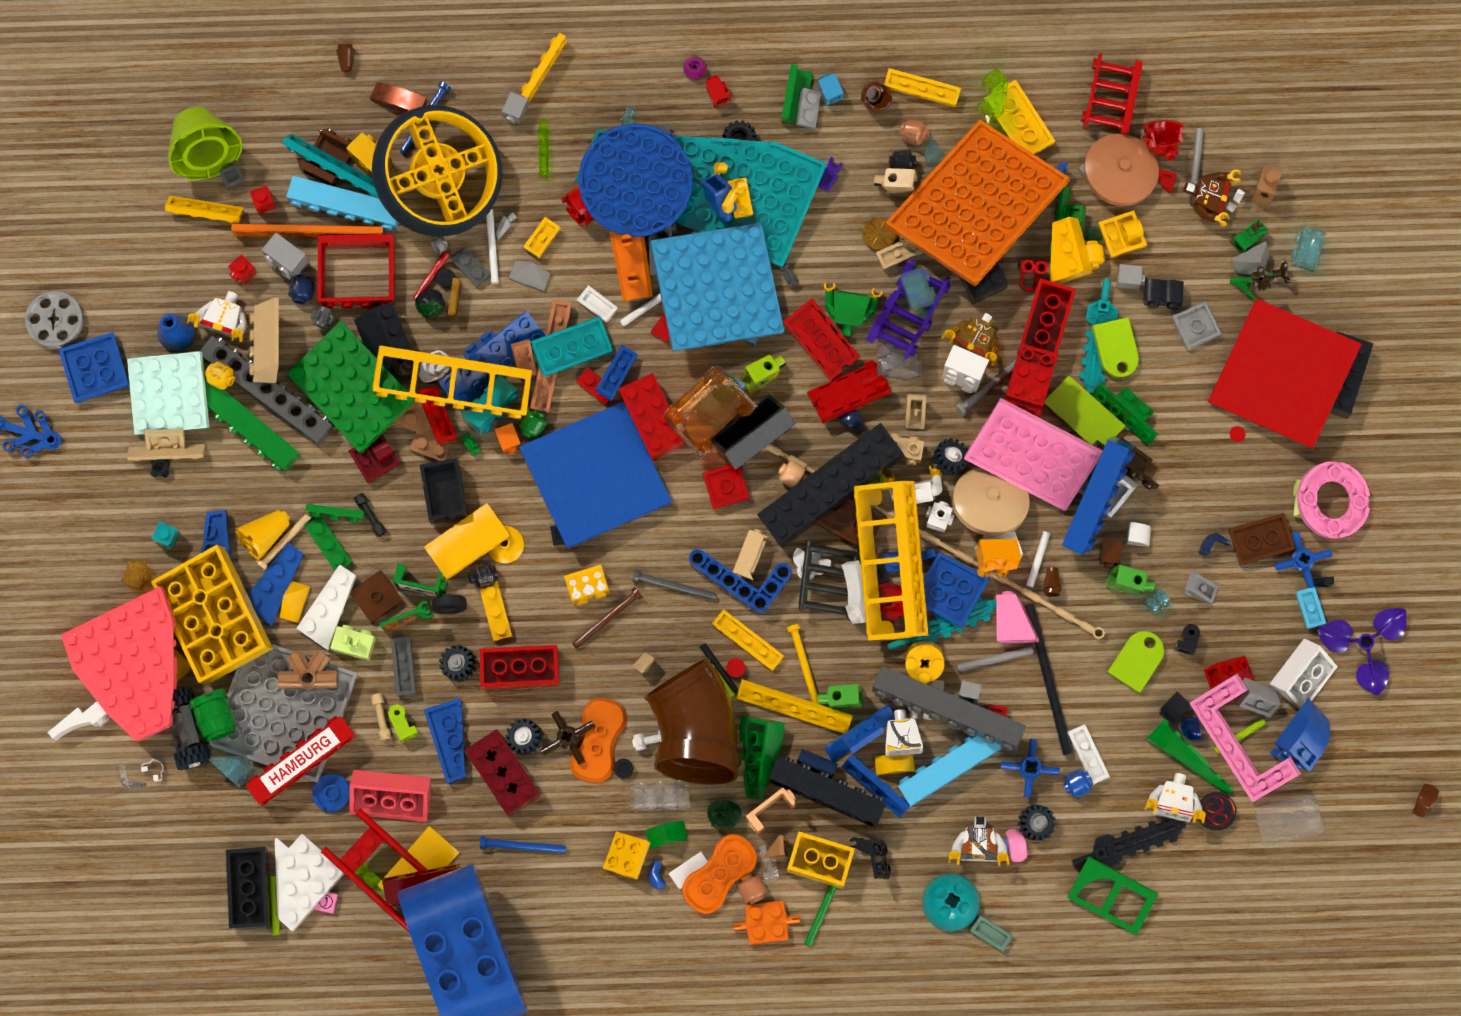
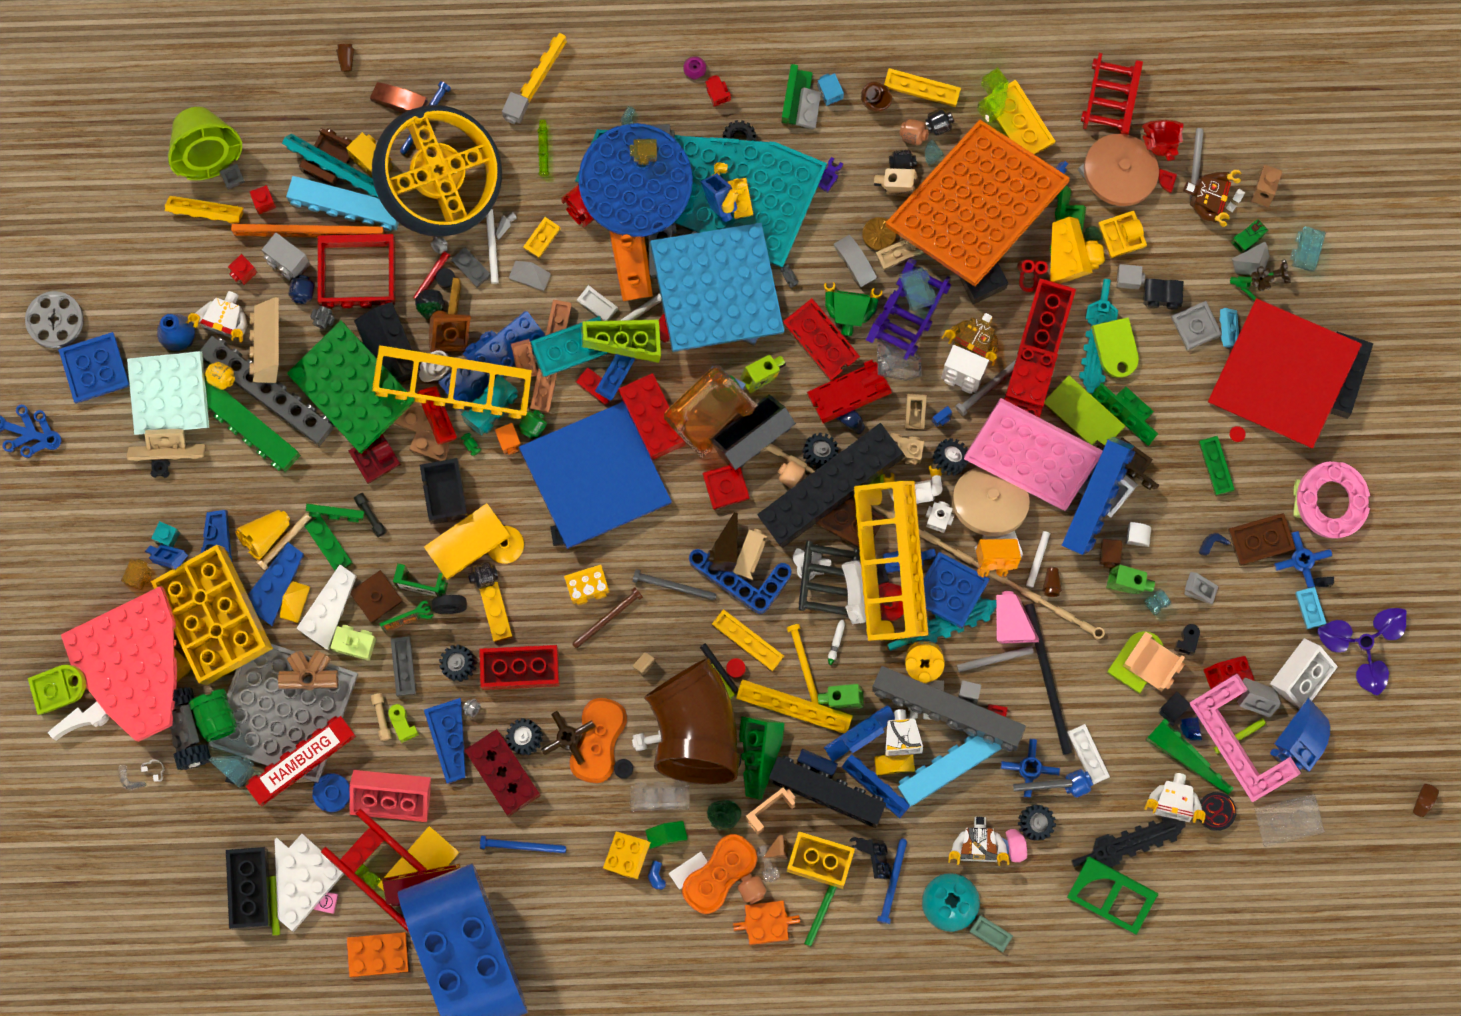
(55, 688): none -> lime tile
(166, 556): none -> blue plate
(377, 954): none -> orange plate
(448, 332): none -> dark orange slope
(471, 707): none -> light grey plate
(626, 337): none -> lime wedge
(644, 151): none -> clear yellow brick
(724, 552): none -> dark brown slope
(819, 450): none -> black wheel
(836, 642): none -> white piece
(855, 260): none -> light grey brick
(884, 918): none -> blue bar
(939, 121): none -> black head
(942, 417): none -> blue plate
(1042, 785): none -> dark grey bar
(1154, 663): none -> light nougat panel
(1216, 465): none -> green plate
(1229, 327): none -> medium azure plate

